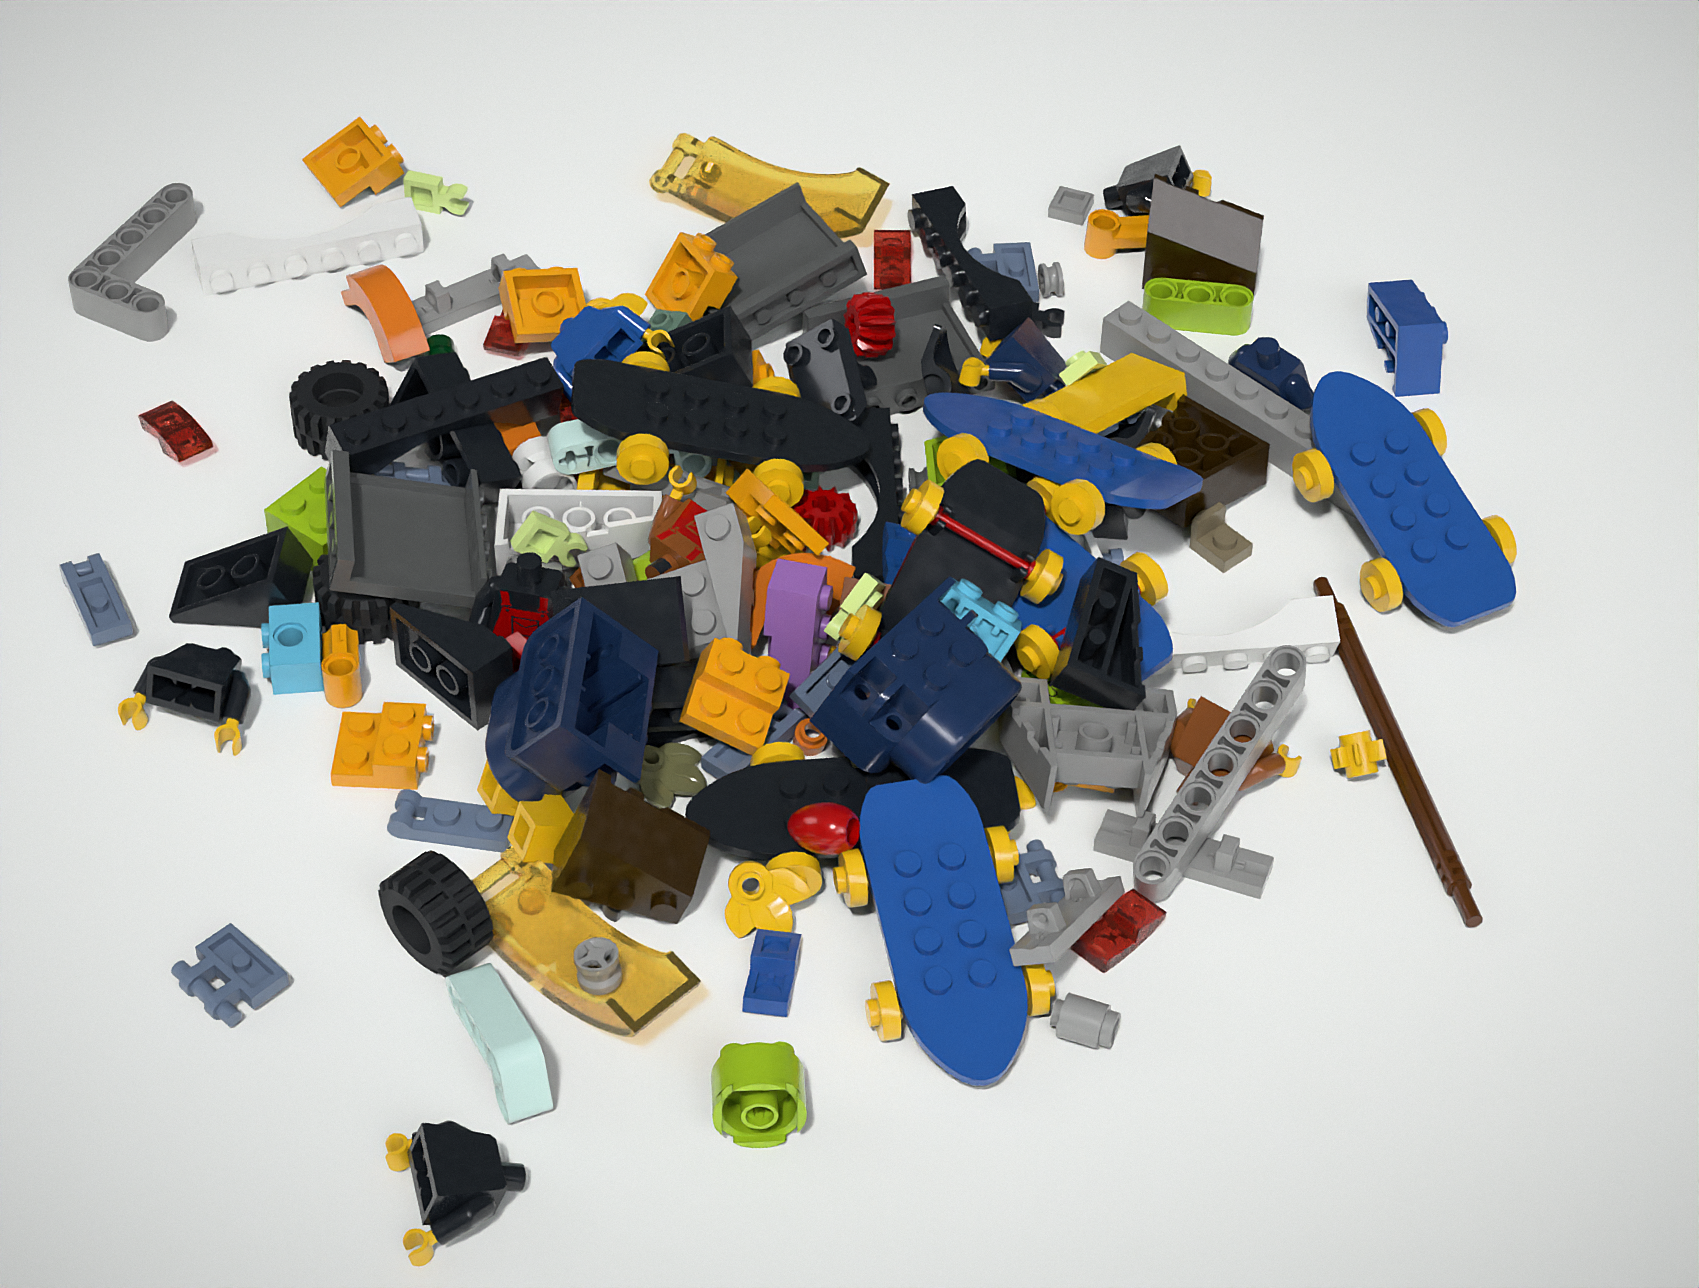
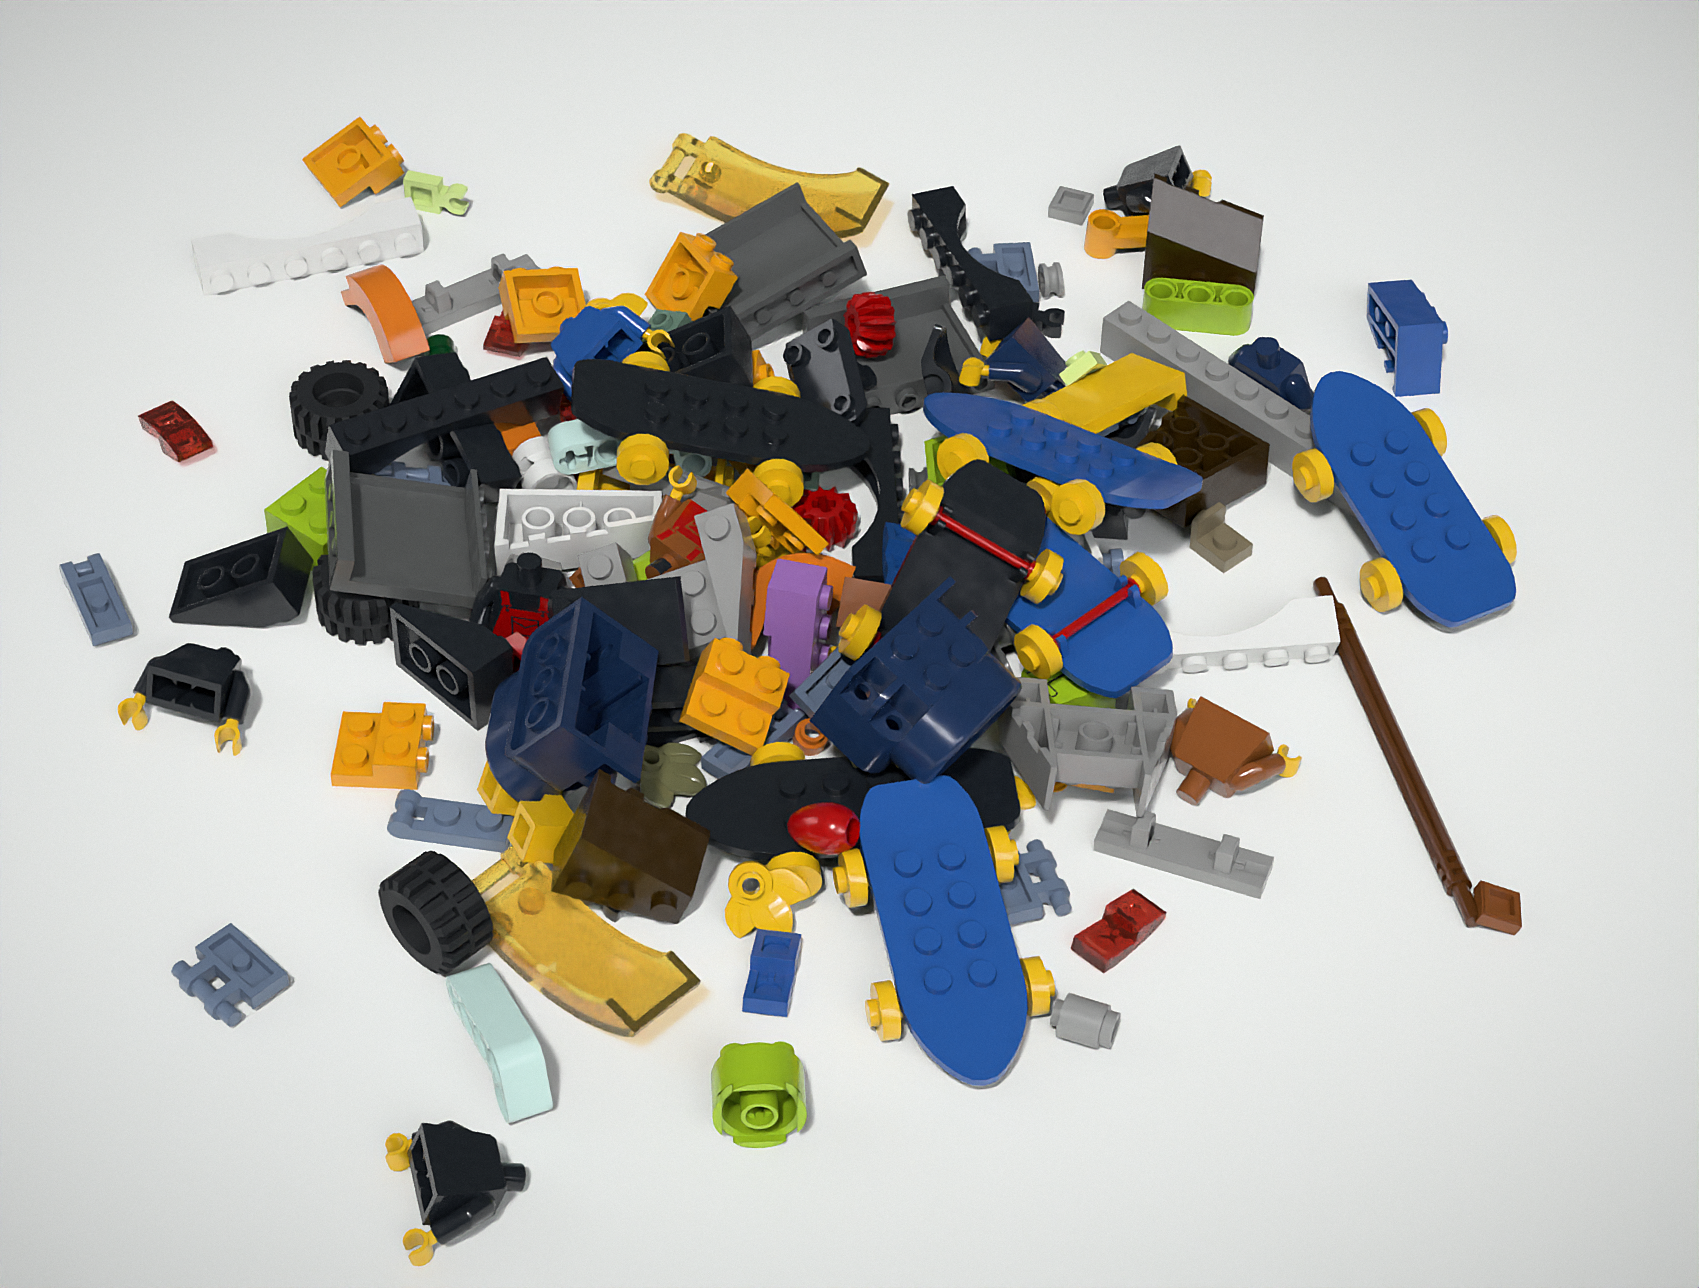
(105, 281): light grey beam -> none
(294, 648): medium azure brick -> none
(341, 666): light orange piece -> none
(547, 538): yellowish green plate -> none
(598, 966): light grey wheel -> none
(866, 592): yellowish green plate -> none
(891, 258): clear red slope -> none
(996, 622): medium azure bracket -> none
(1059, 925): light grey hinge -> none
(1101, 640): black wedge -> none
(1214, 790): light grey beam -> none
(1358, 754): yellow gear -> none
(1498, 907): none -> dark orange tile

